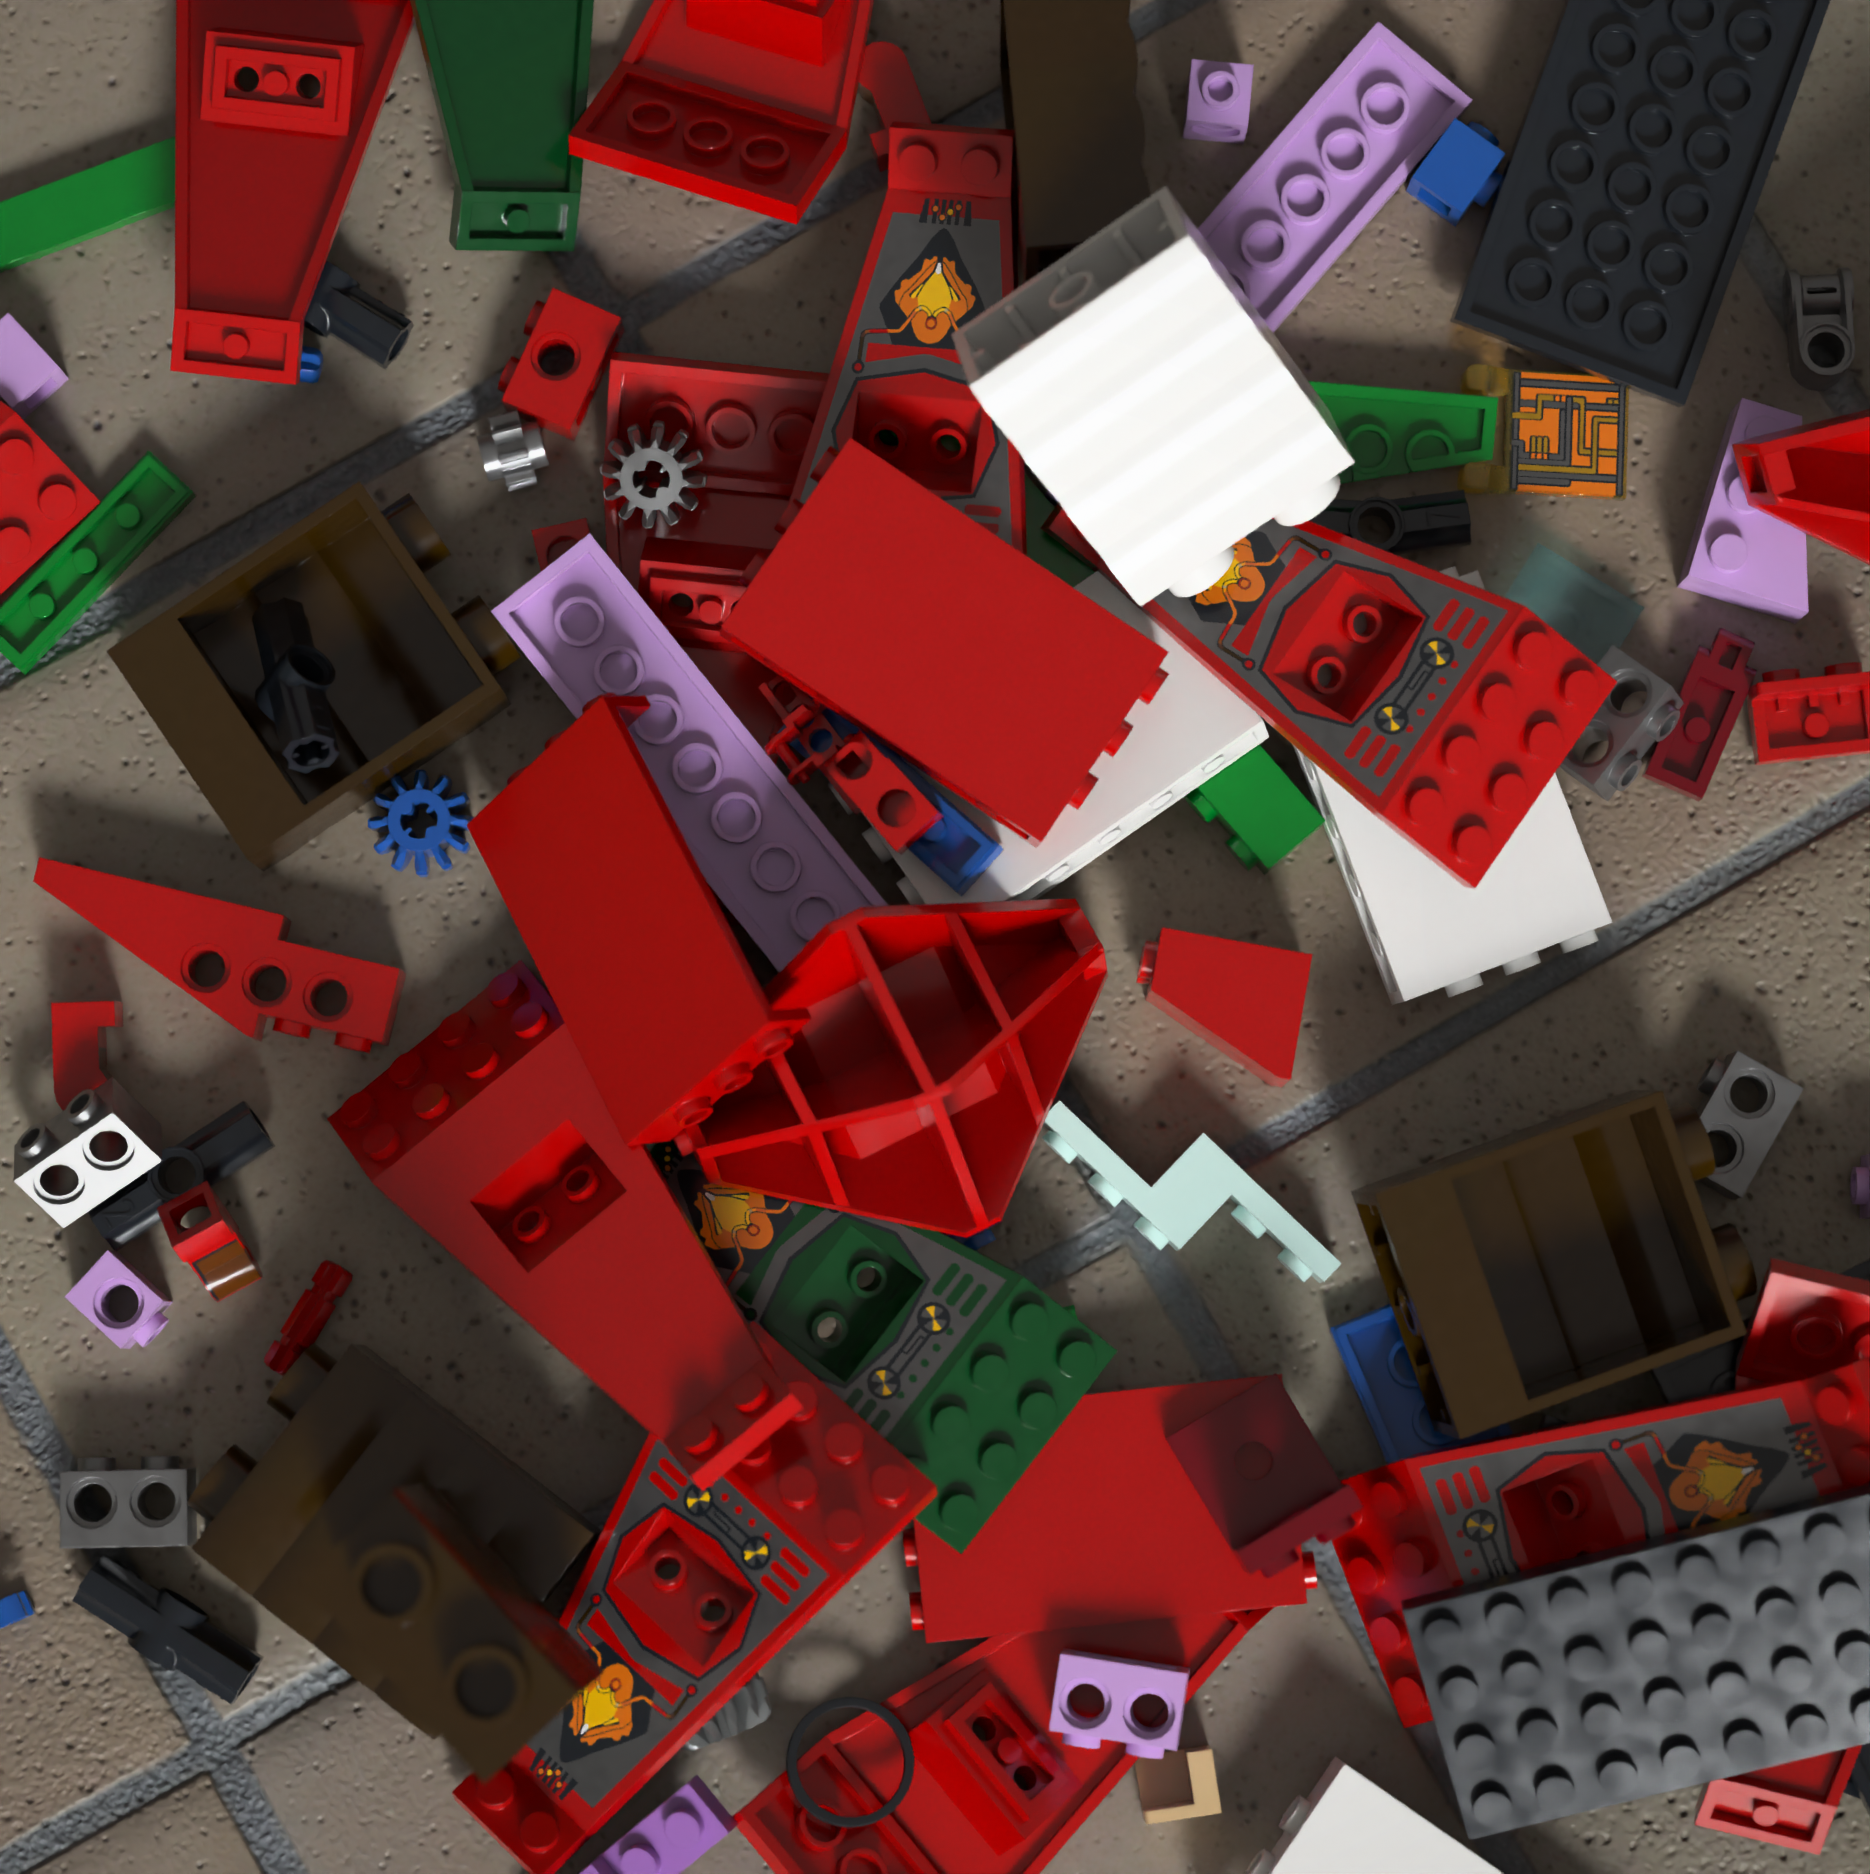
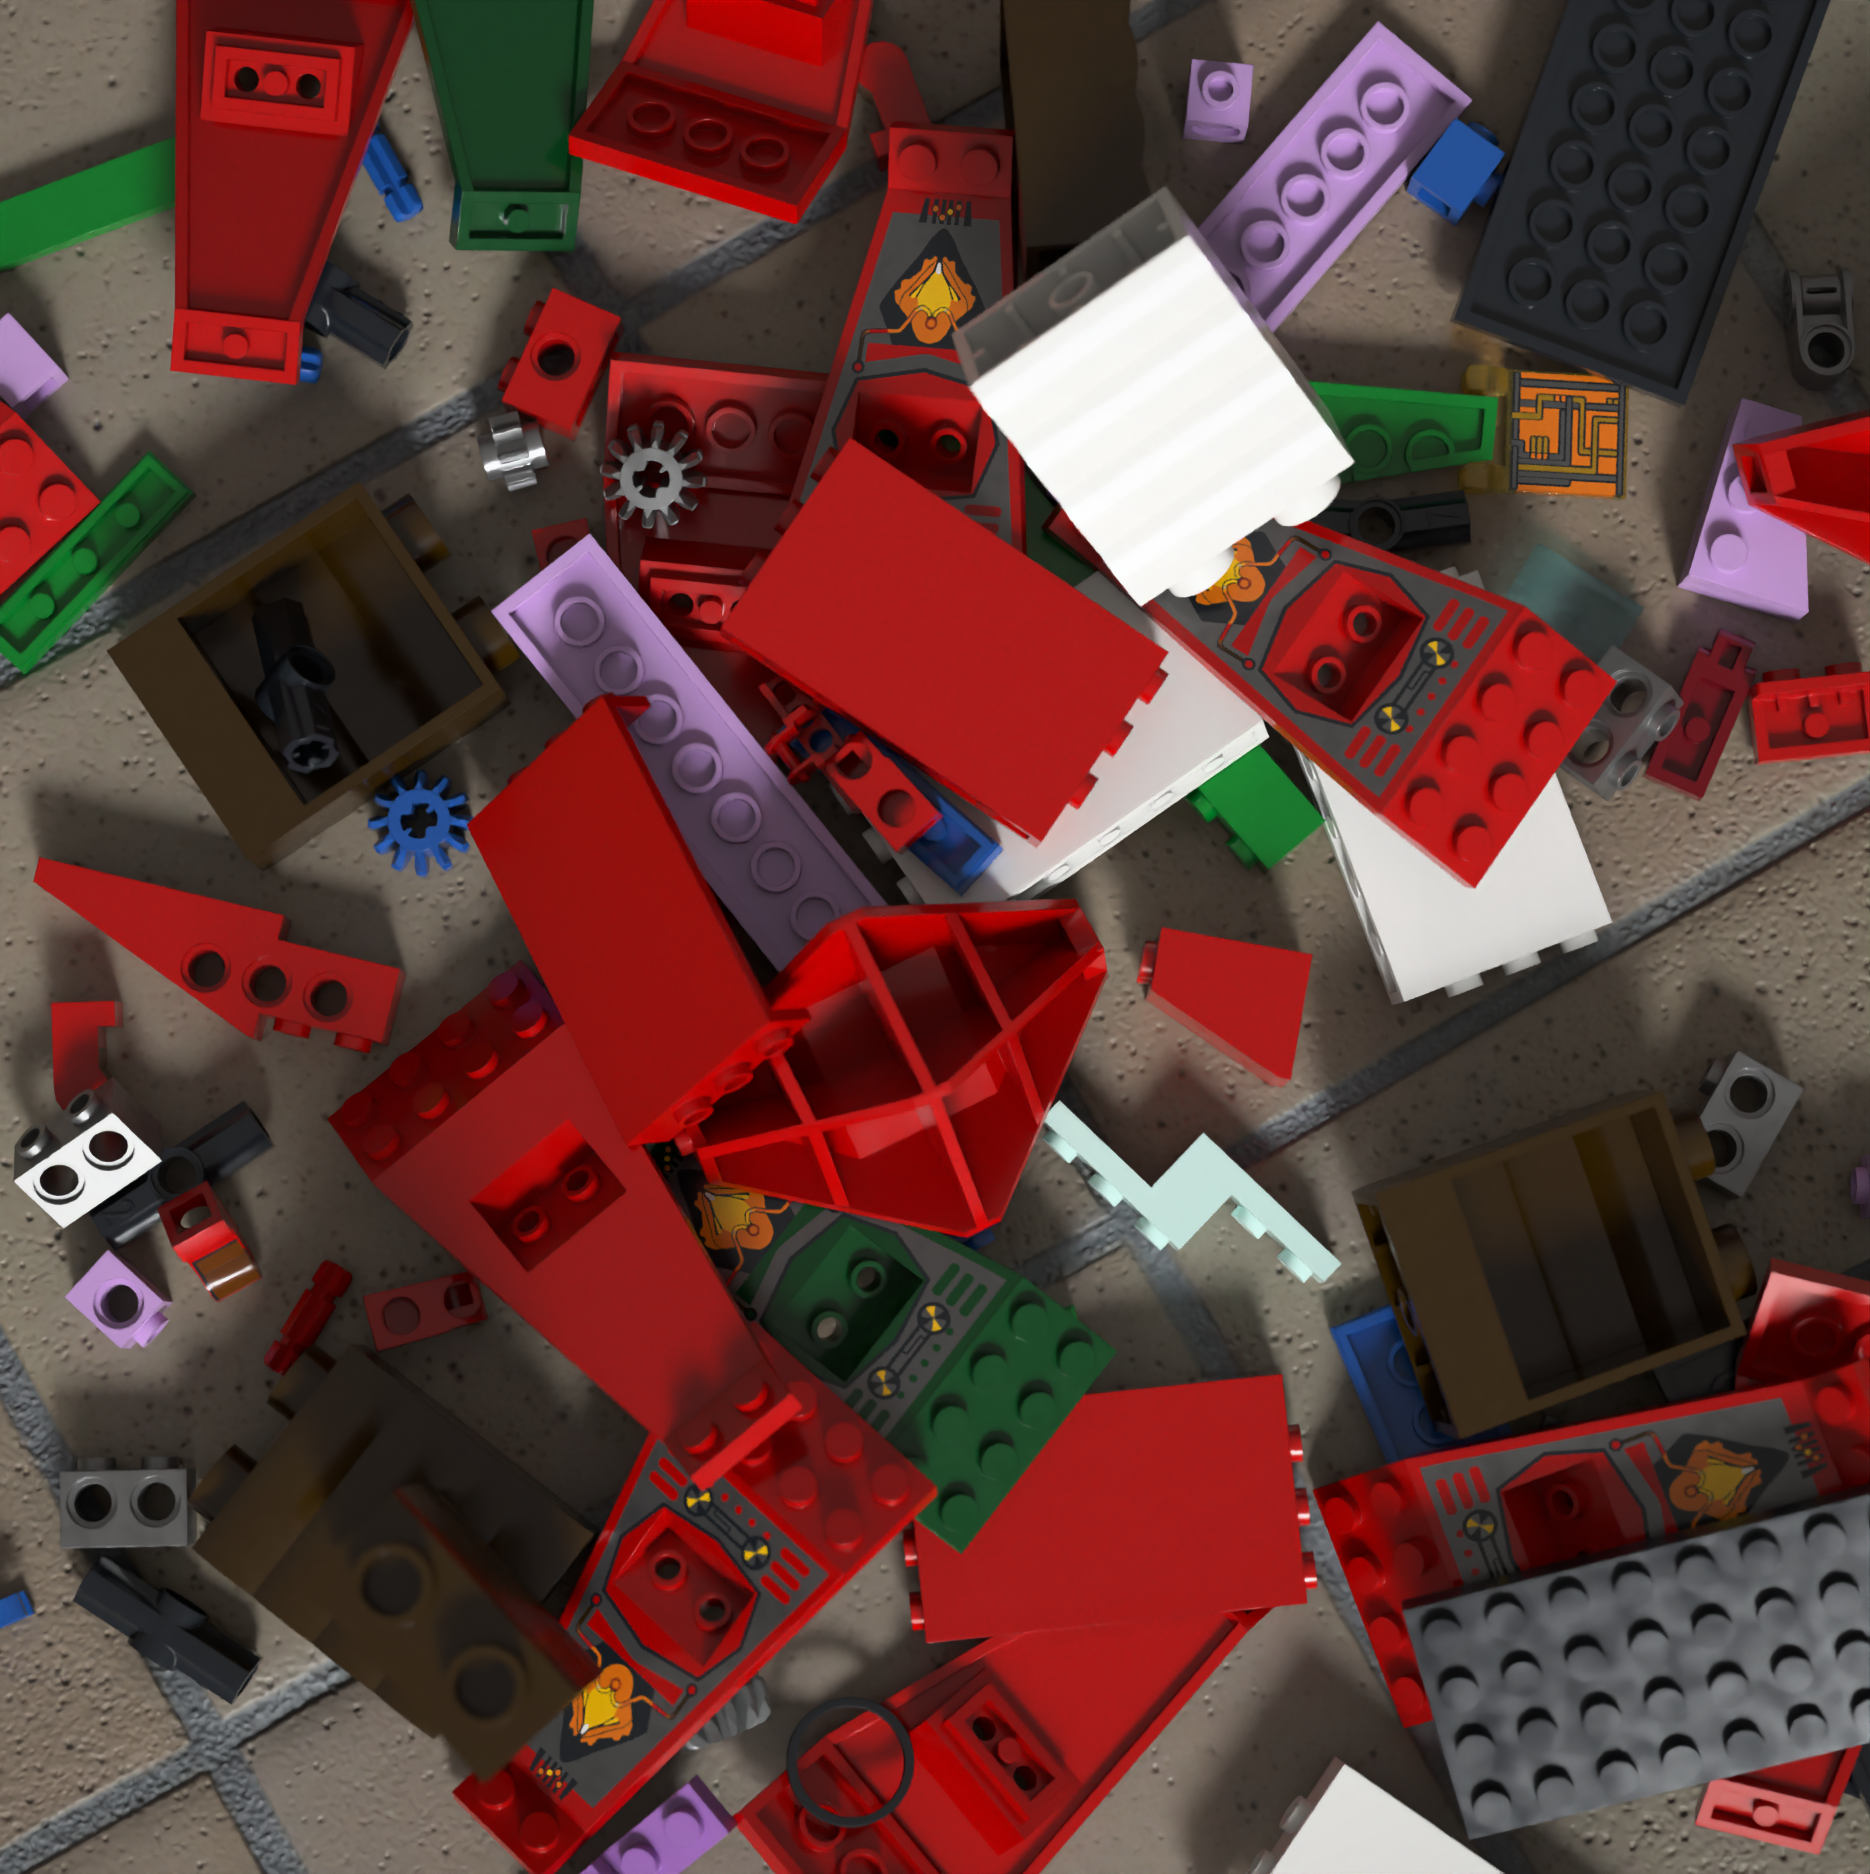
(391, 179): none -> blue axle
(424, 1310): none -> red leg
(1121, 1683): lavender brick -> none
(1178, 1785): tan panel -> none
(1288, 1505): dark red bracket -> none

